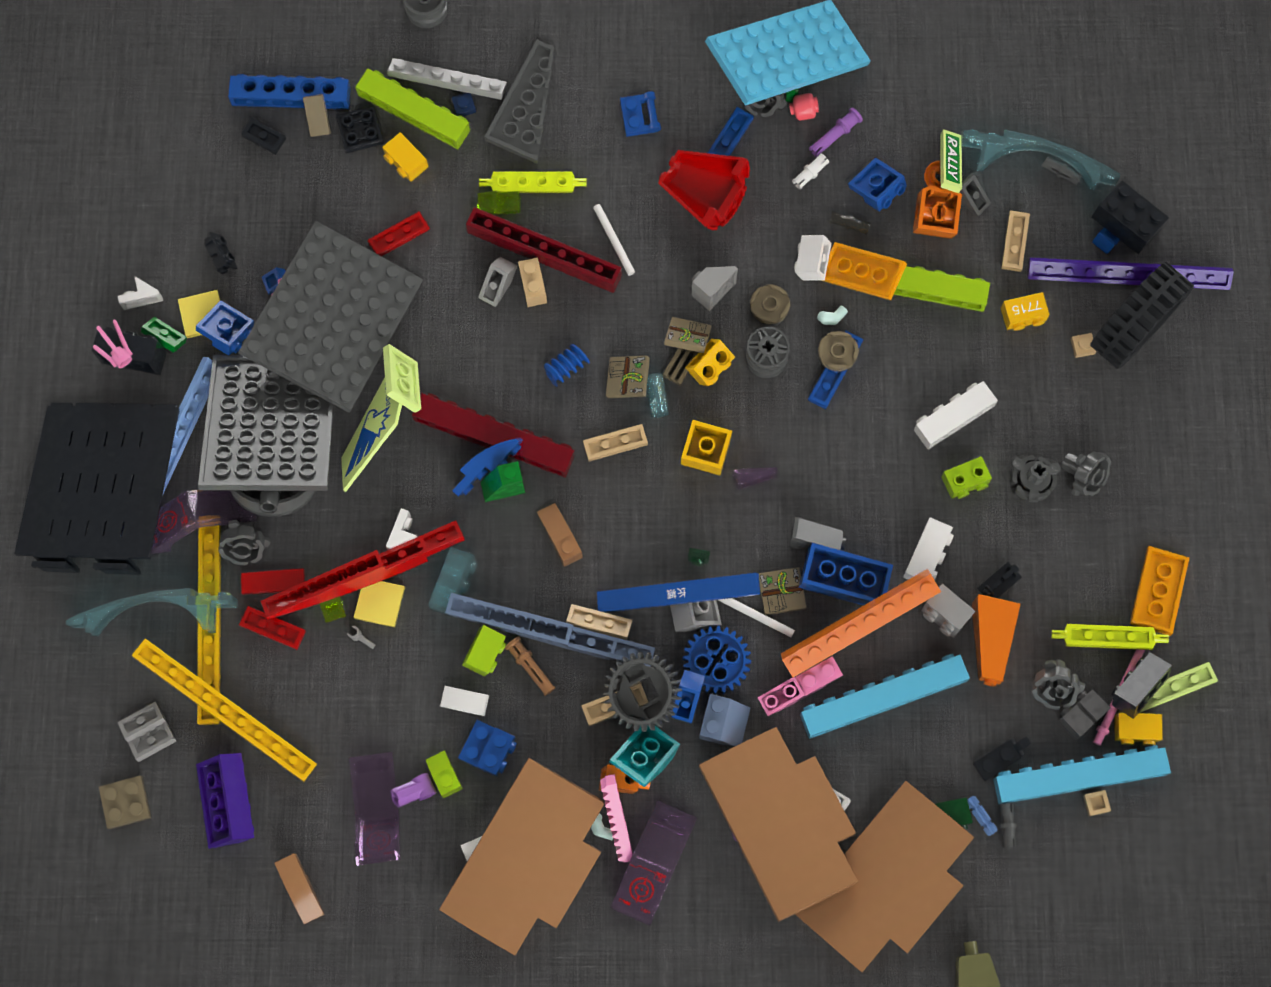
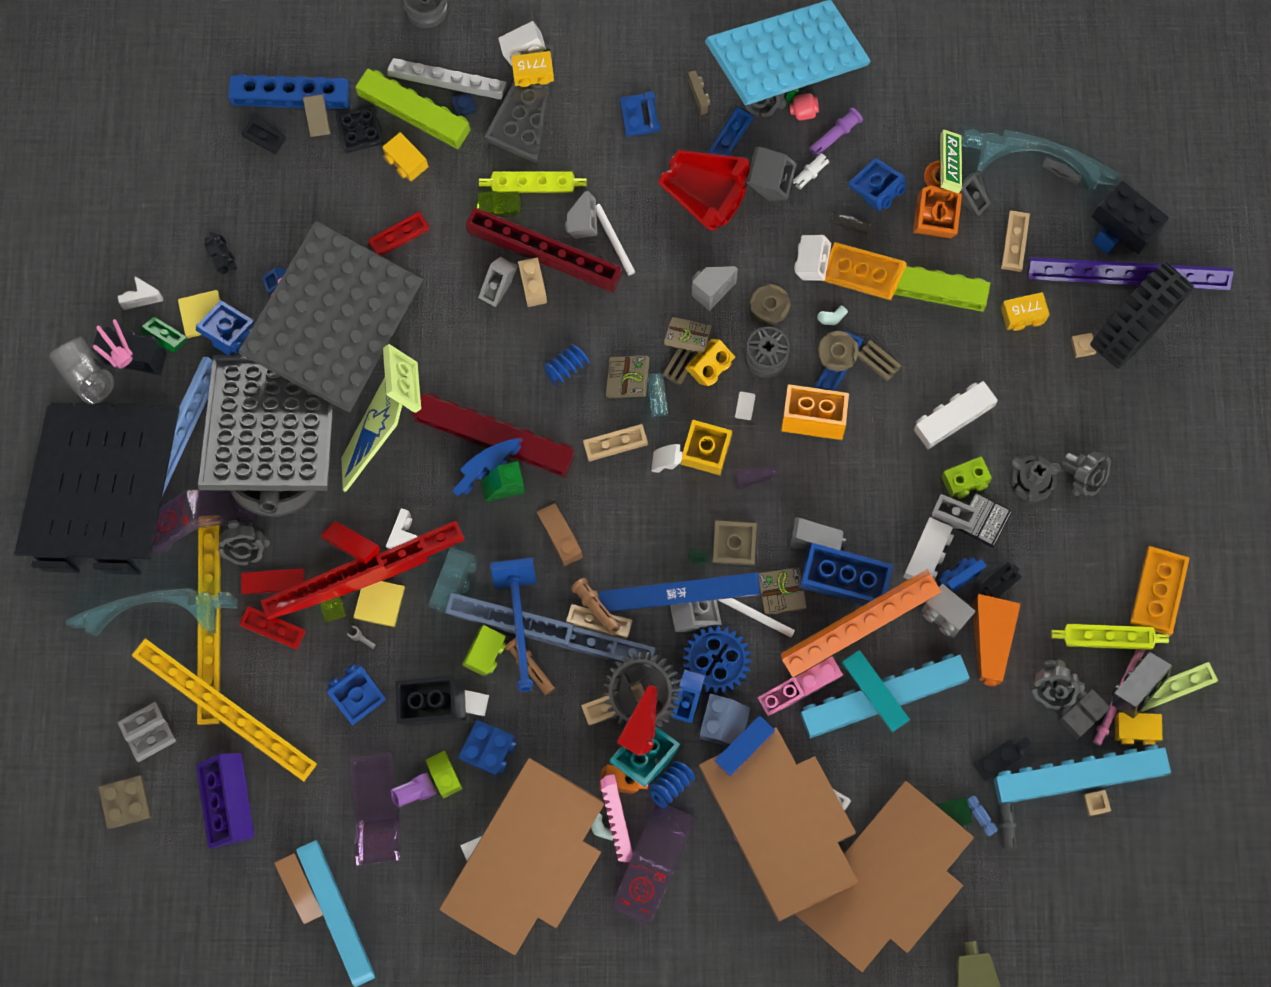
(82, 371): none -> clear brick
(335, 913): none -> medium azure beam
(350, 542): none -> red tile
(355, 693): none -> blue plate
(430, 700): none -> black brick
(516, 574): none -> blue tile
(522, 41): none -> white brick
(532, 69): none -> yellow brick
(582, 217): none -> light grey slope
(590, 599): none -> medium nougat pin
(641, 726): none -> red slope
(666, 457): none -> white slope
(670, 783): none -> blue piece
(696, 84): none -> dark tan plate
(734, 543): none -> dark tan plate
(744, 746): none -> blue tile
(745, 406): none -> white sticker
(771, 174): none -> dark grey slope
(815, 412): none -> light orange slope
(875, 691): none -> teal tile
(884, 355): none -> dark tan tile
(954, 513): none -> light grey slope
(965, 573): none -> blue plate
(989, 521): none -> light grey tile

